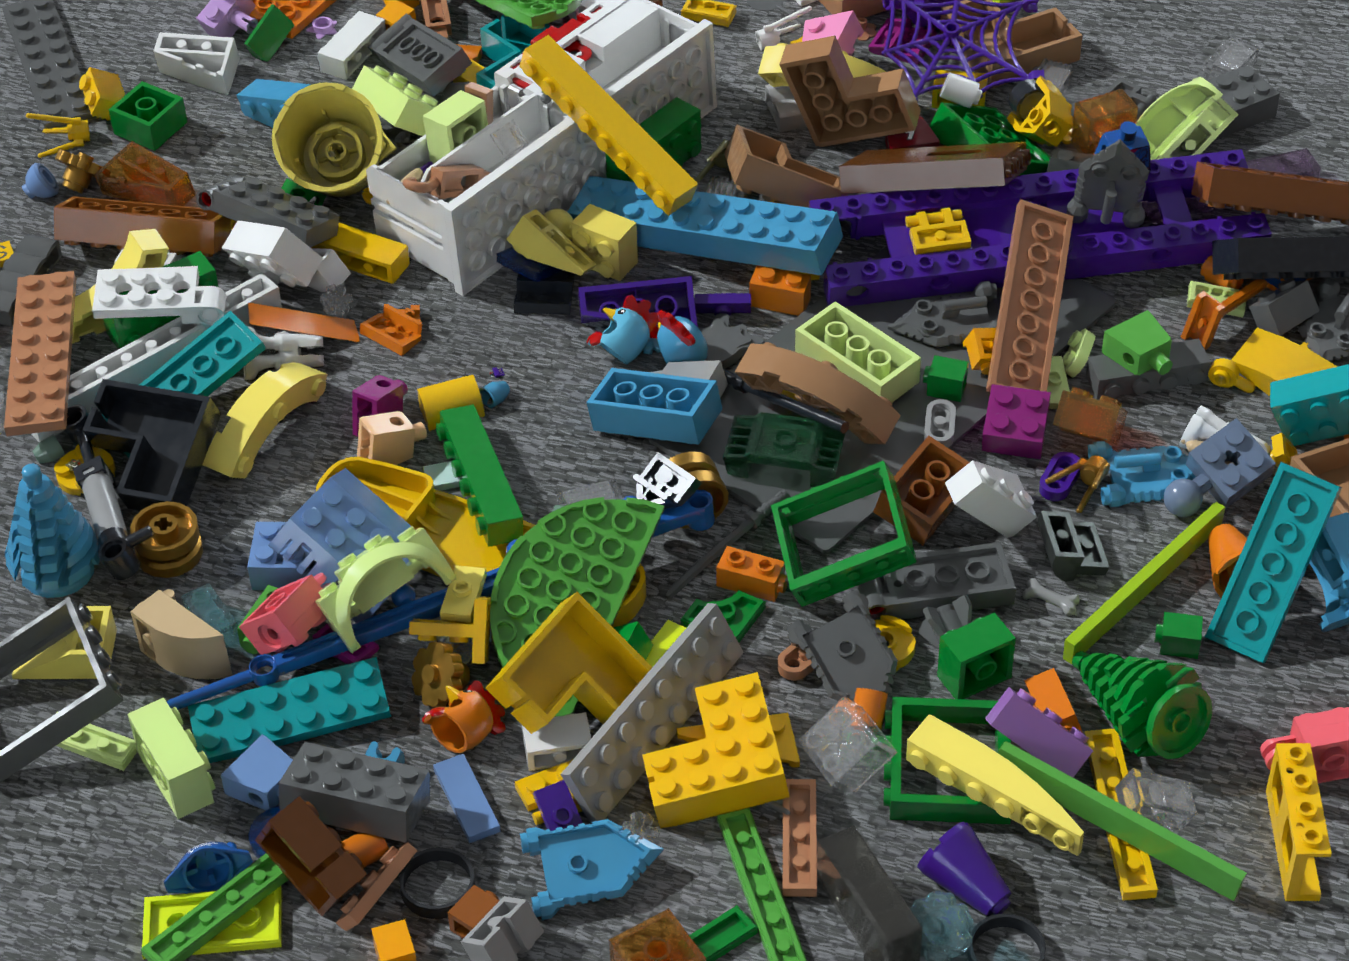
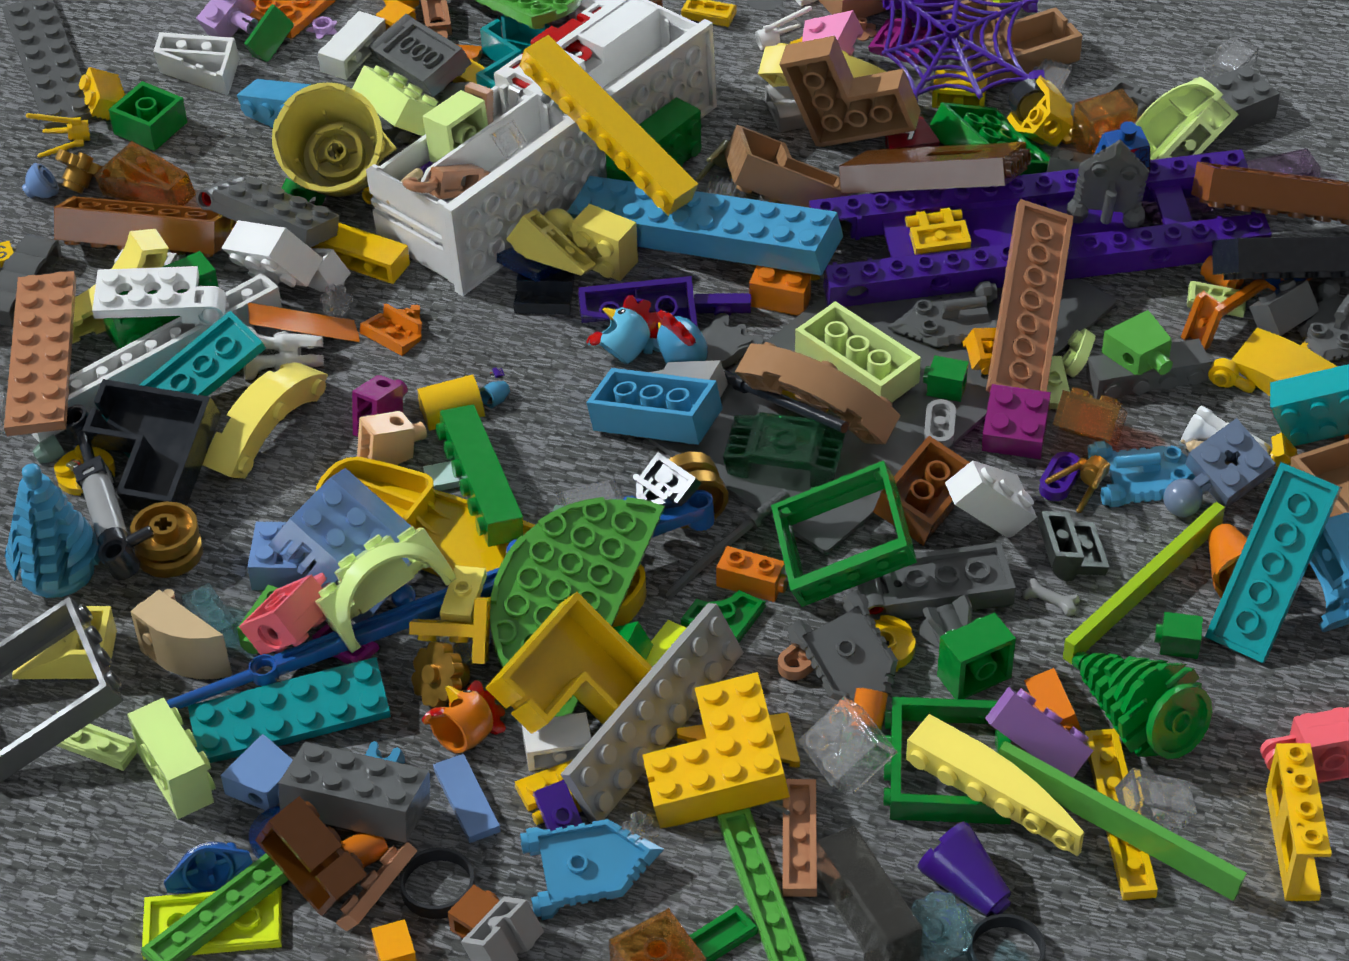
(961, 90): white brick -> none

